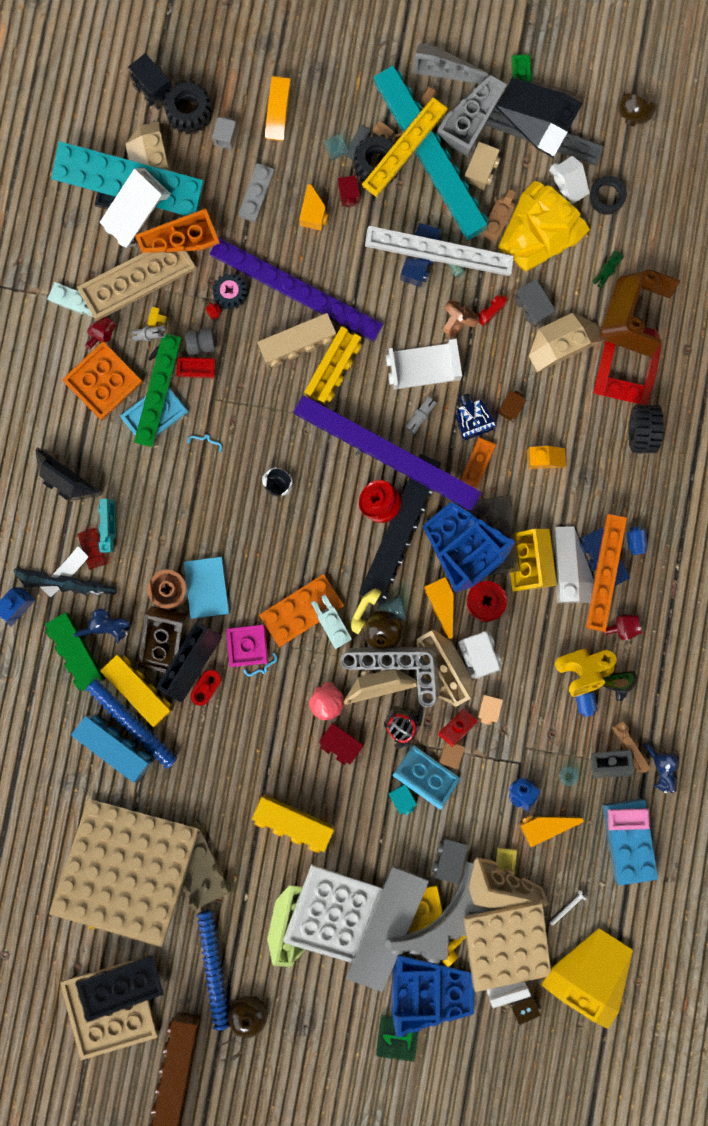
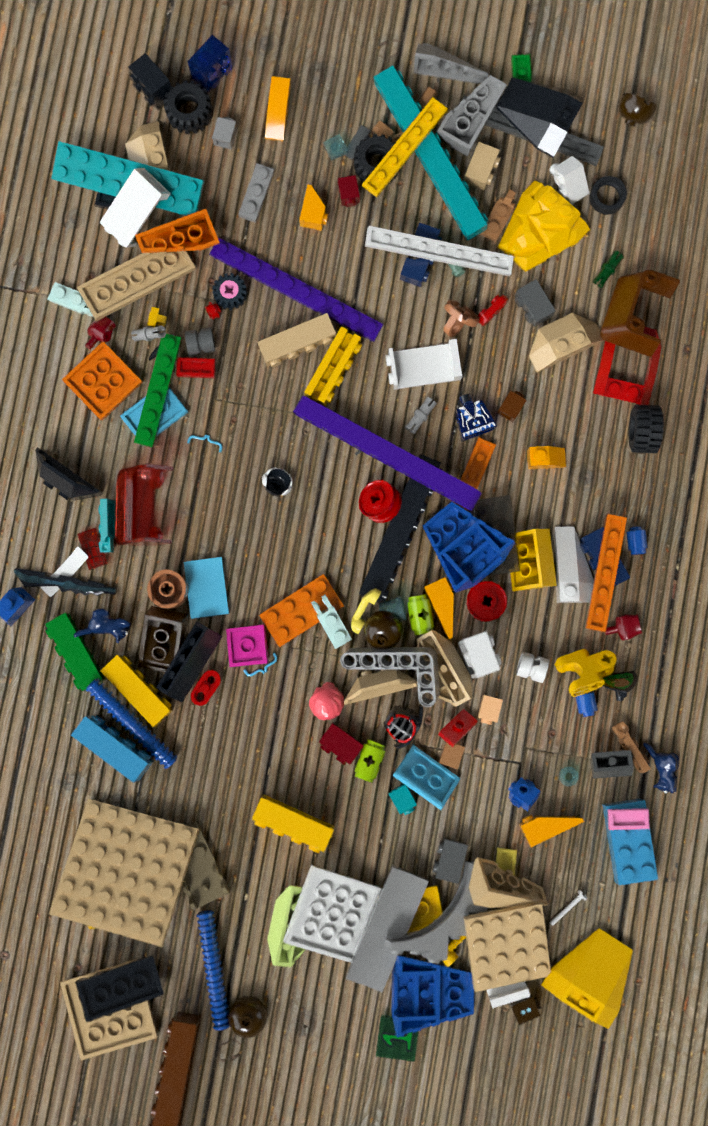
(136, 505): none -> clear red windscreen
(210, 63): none -> clear blue brick
(369, 749): none -> lime piece
(417, 605): none -> lime piece
(532, 667): none -> white wheel

